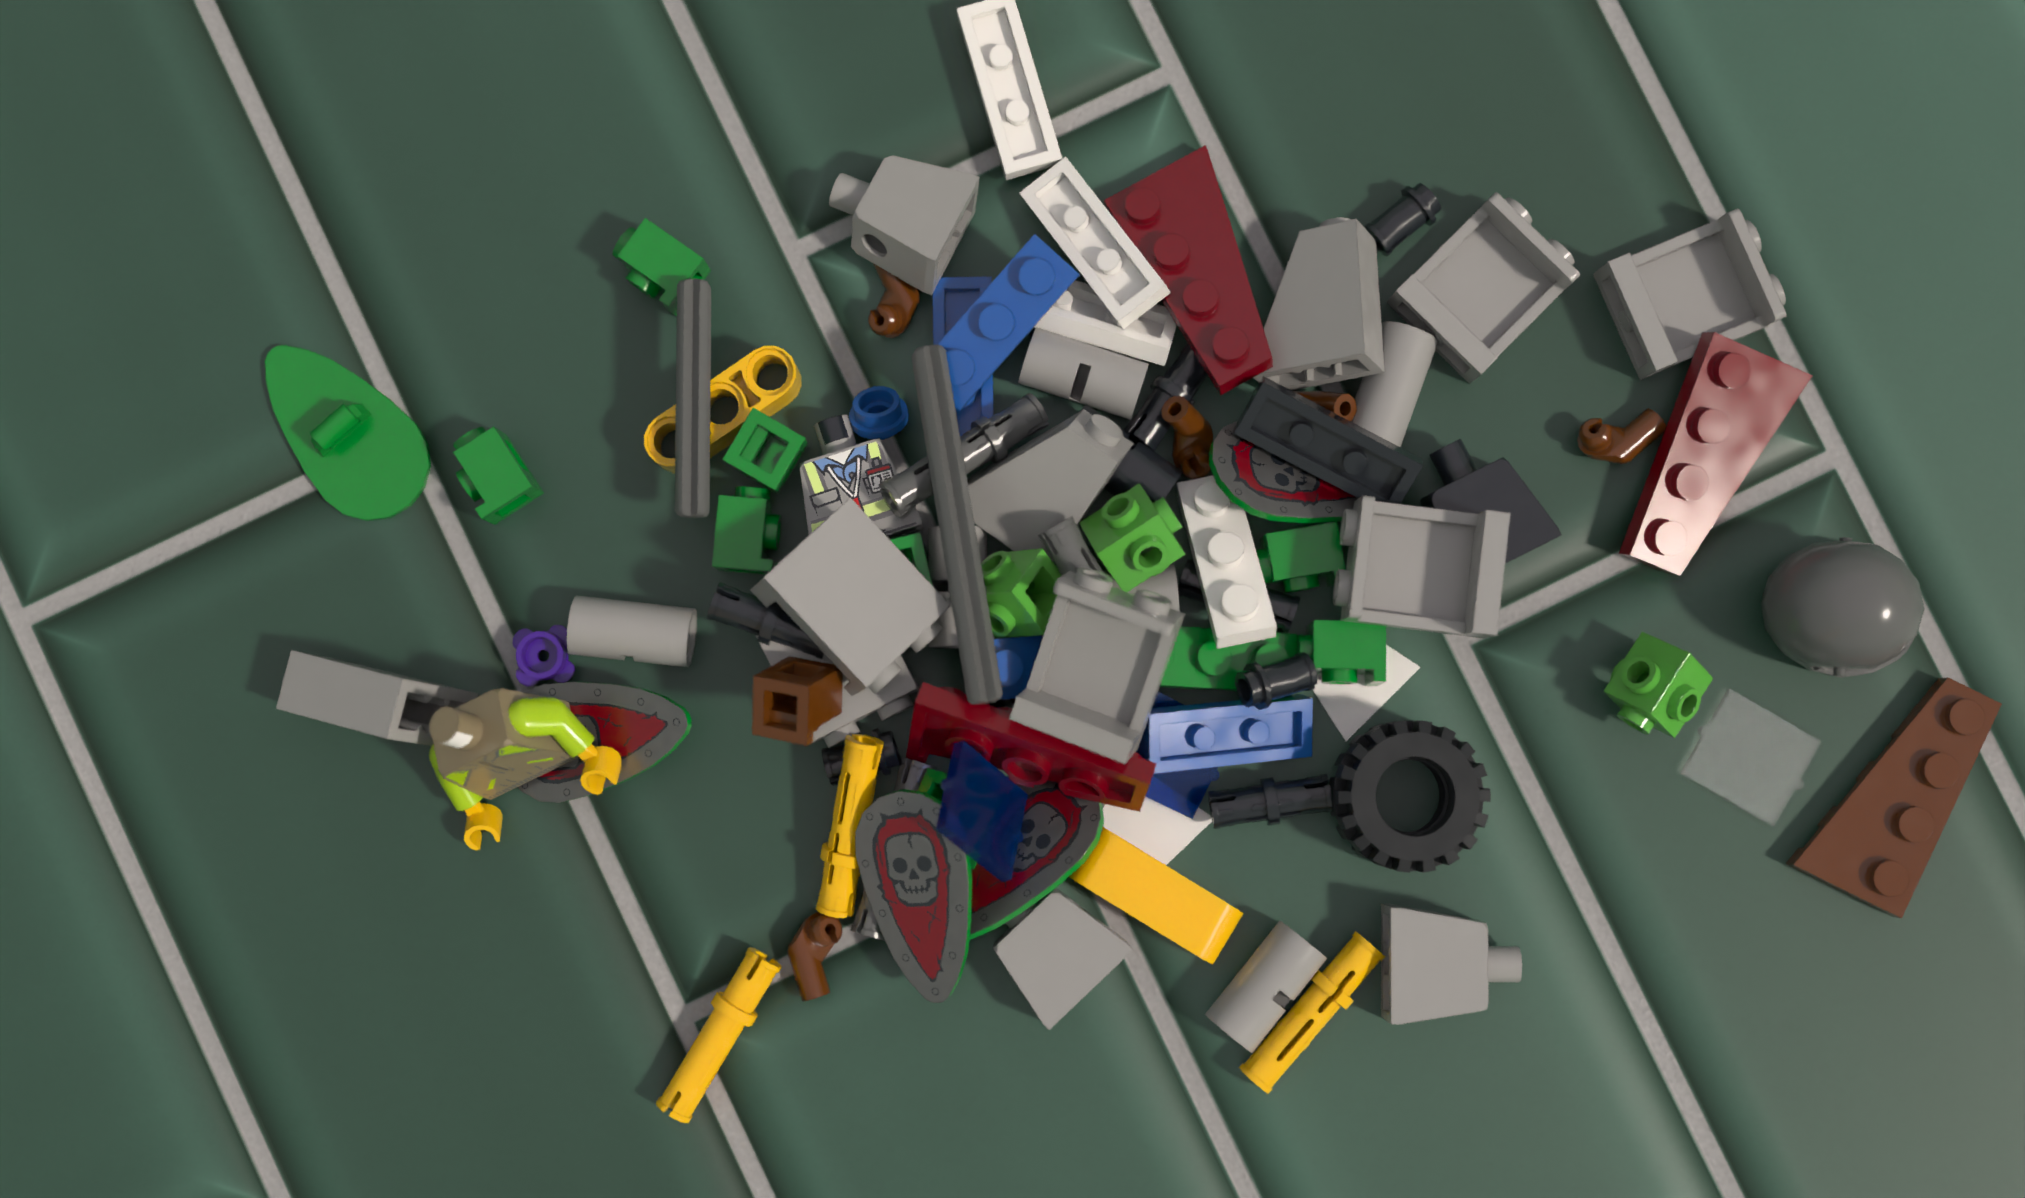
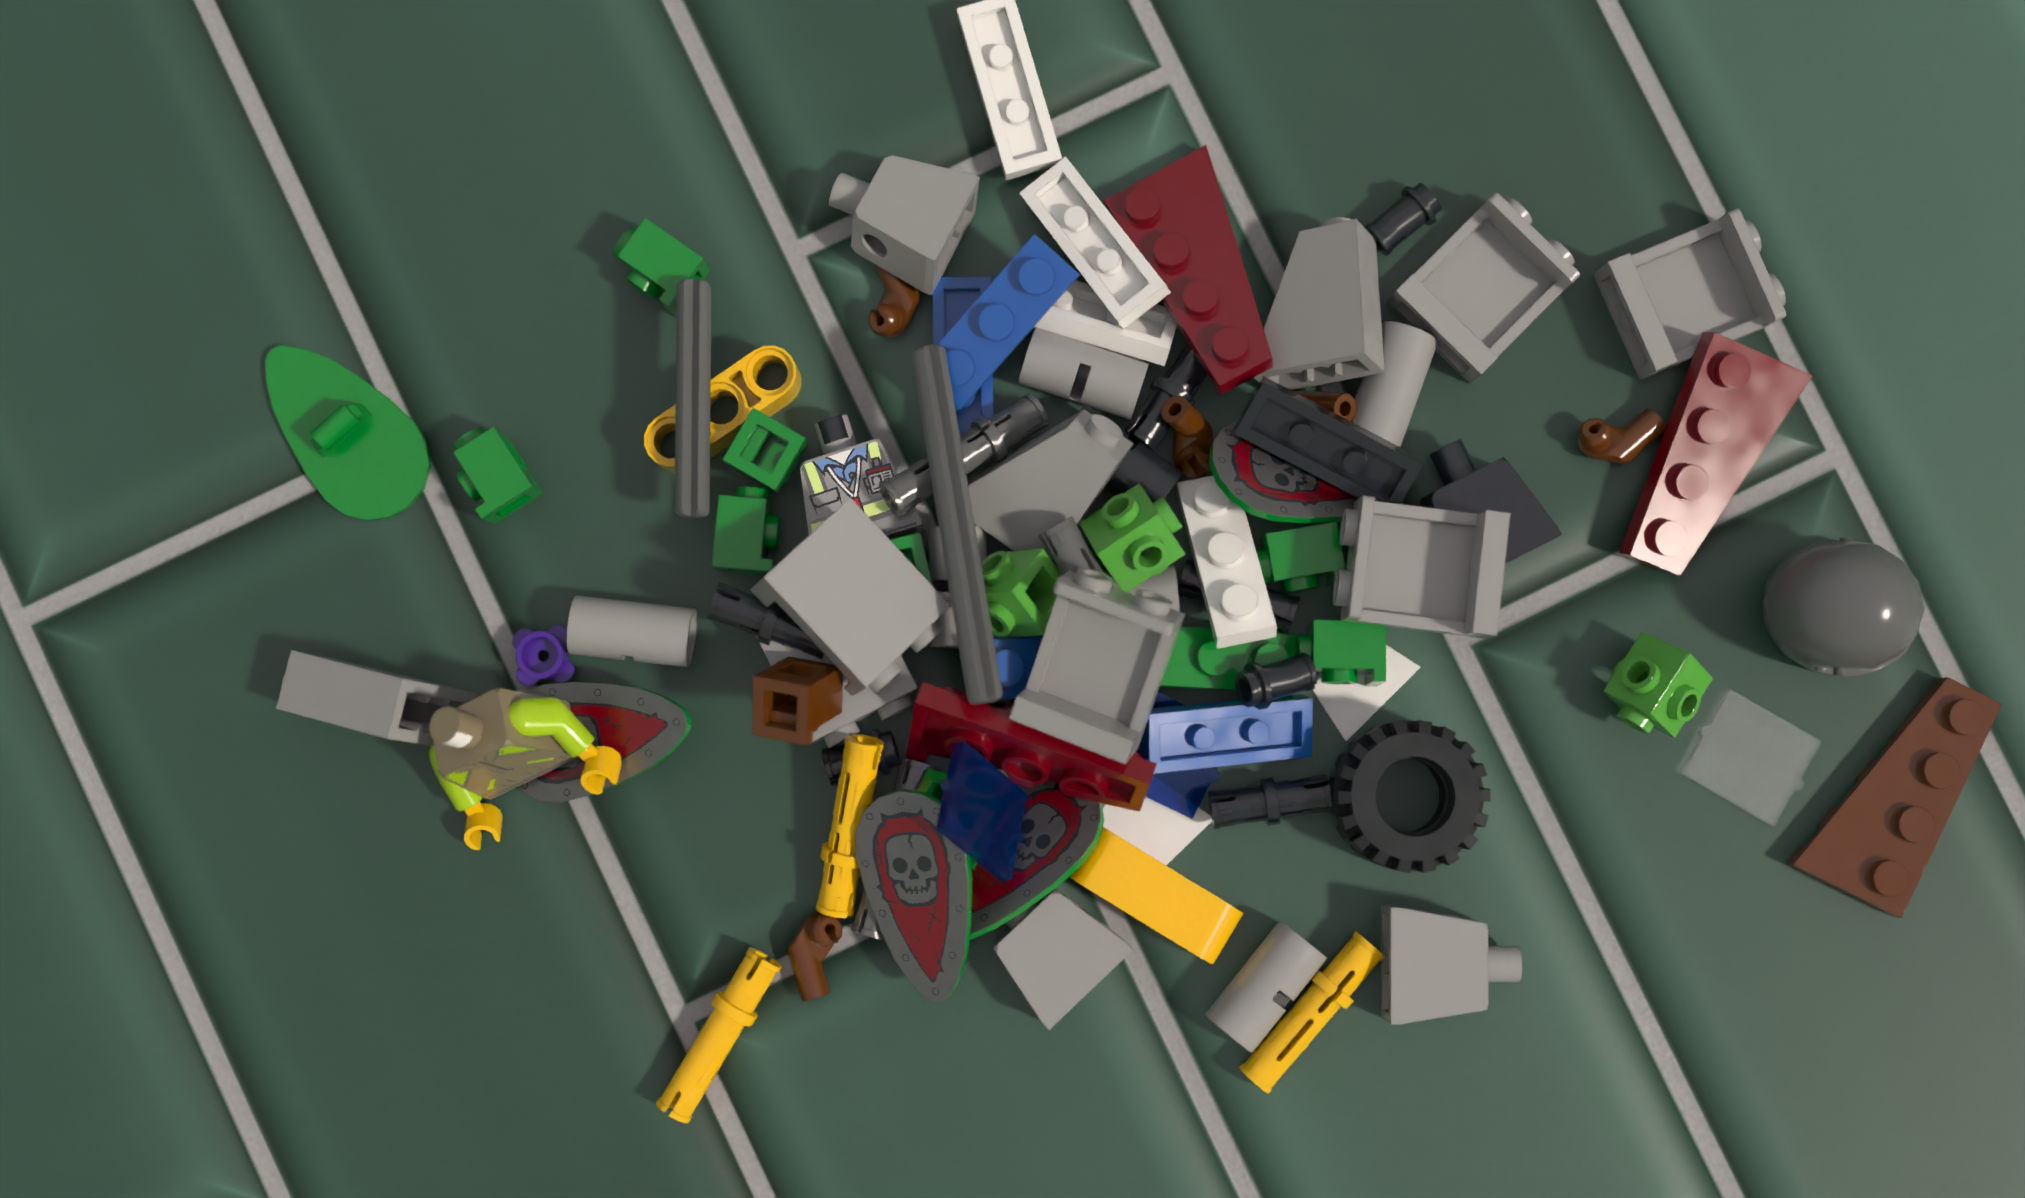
(878, 413): blue plate -> none

